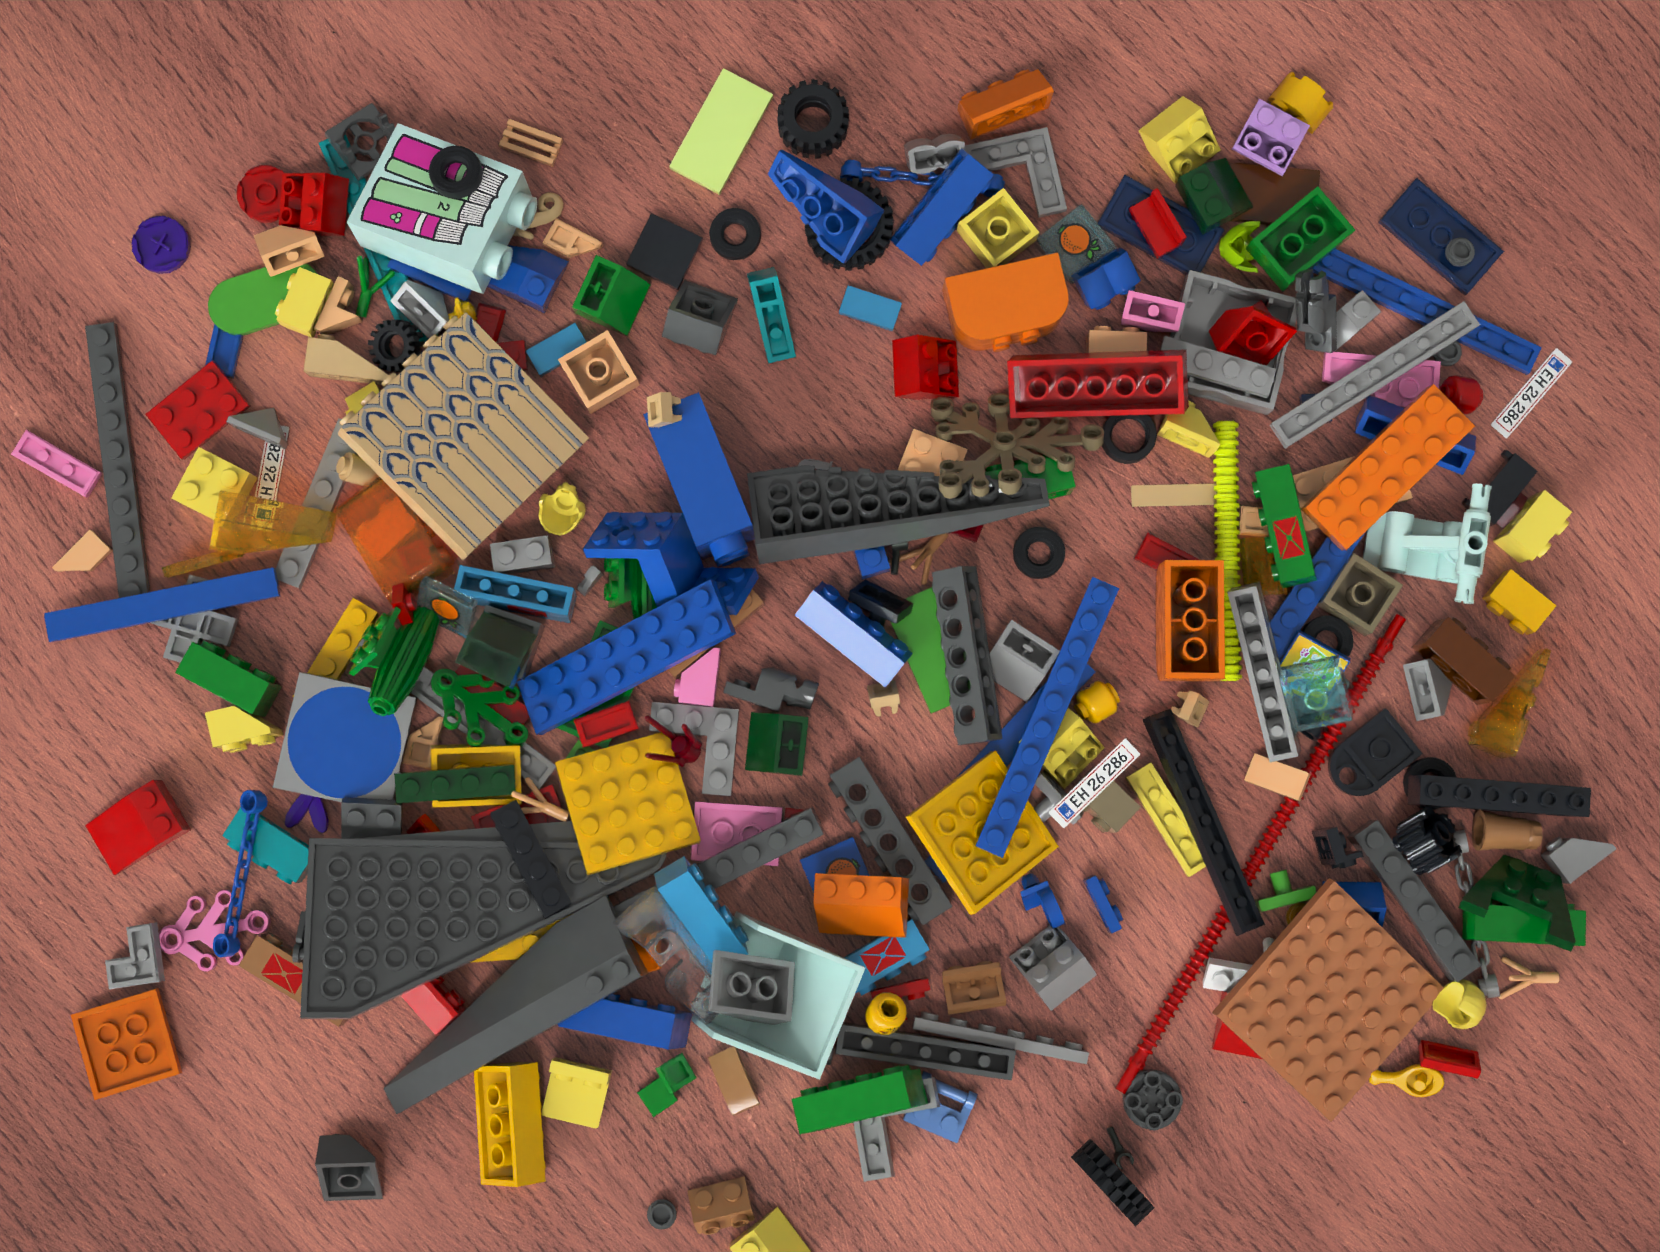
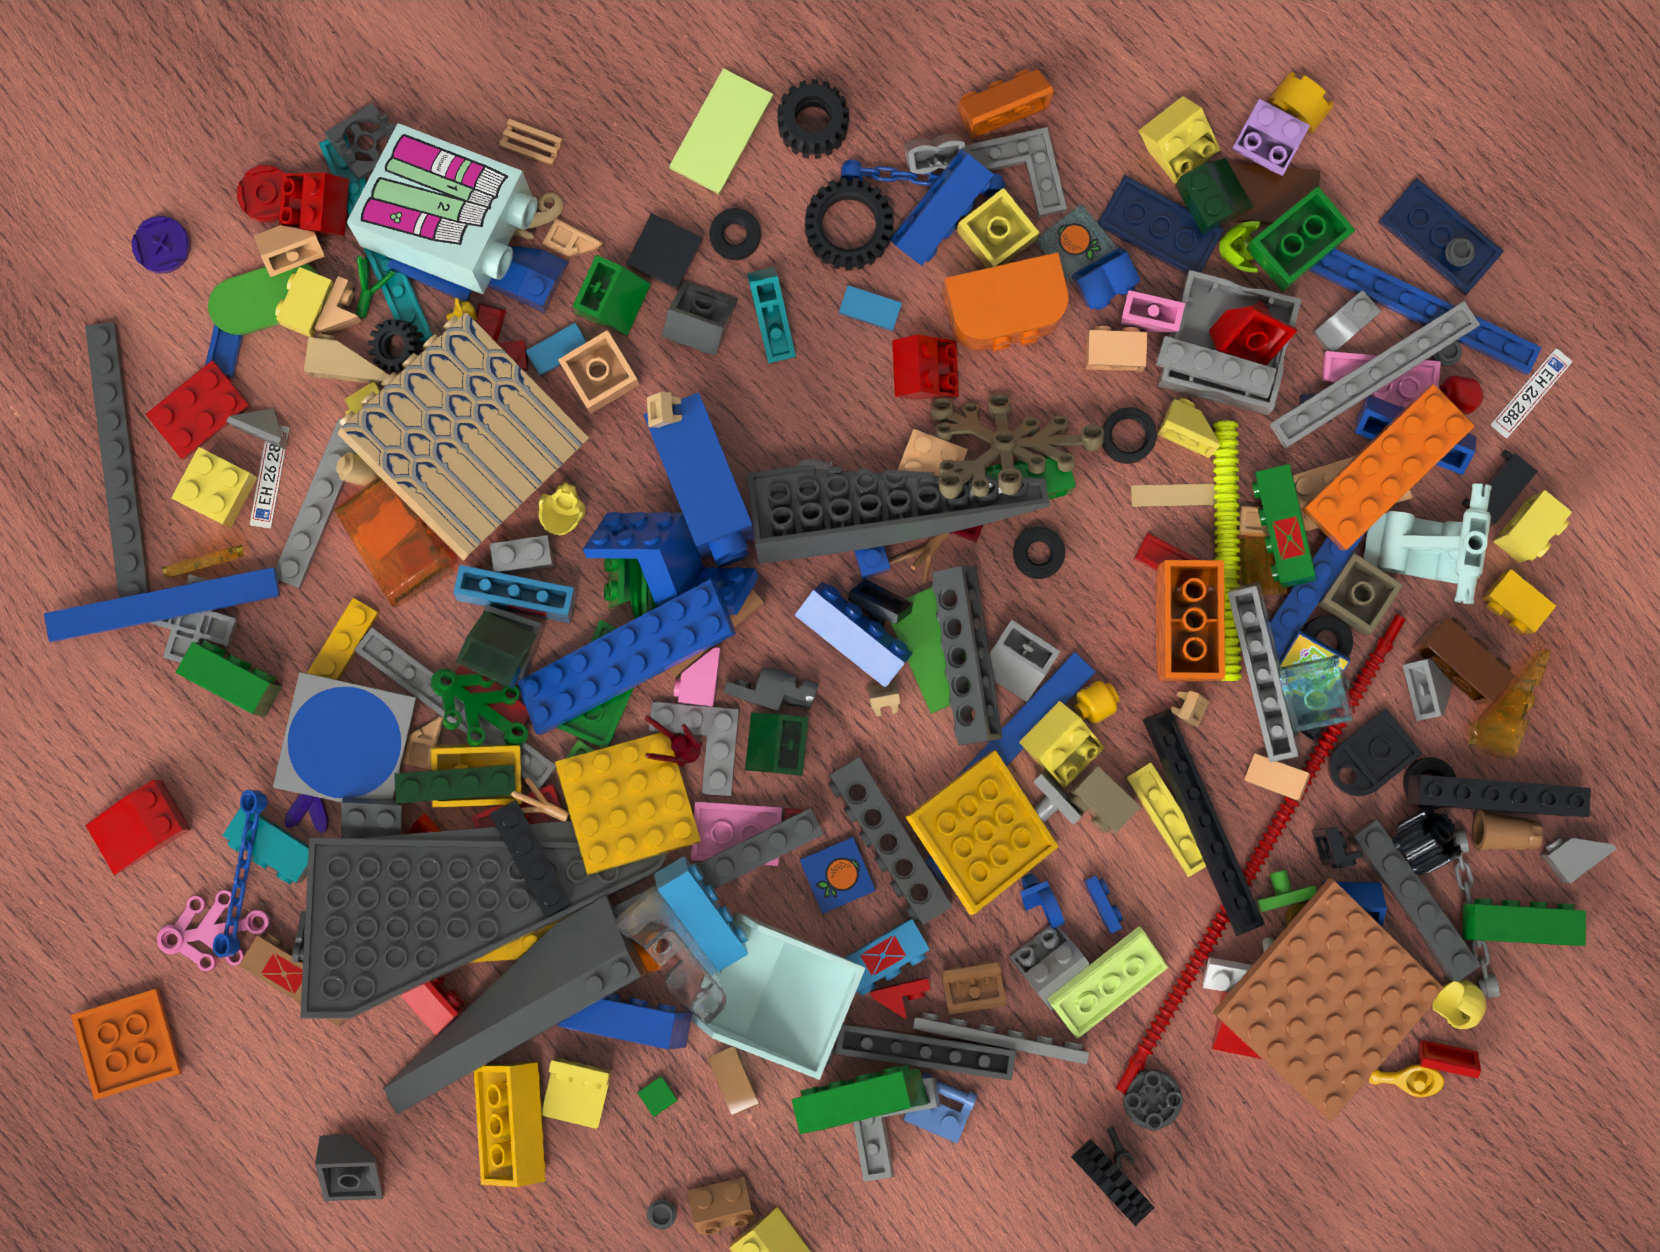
(56, 463): bright pink tile -> none
(84, 554): light nougat tile -> none
(145, 959): light grey tile -> none
(234, 728): light yellow slope -> none
(261, 524): clear yellow wedge -> none
(396, 655): green plate -> none
(405, 602): red plate -> none
(422, 307): light grey slope -> none
(453, 607): clear light blue tile -> none
(461, 188): black tyre -> none
(592, 576): light grey tile -> none
(606, 724): red tile -> none
(676, 1073): green tile -> none
(752, 987): light grey slope -> none
(830, 207): blue wedge -> none
(861, 904): orange slope -> none
(885, 1013): yellow head -> none
(896, 555): pearl dark grey hand -> none
(1047, 717): blue plate -> none
(1094, 783): white sticker -> none
(1098, 384): red brick -> none
(1108, 982): none -> yellowish green tile
(1158, 224): red panel -> none
(1316, 311): dark grey plate -> none
(1512, 511): tile -> none
(1528, 890): dark green wing -> none
(1529, 978): light nougat plant -> none

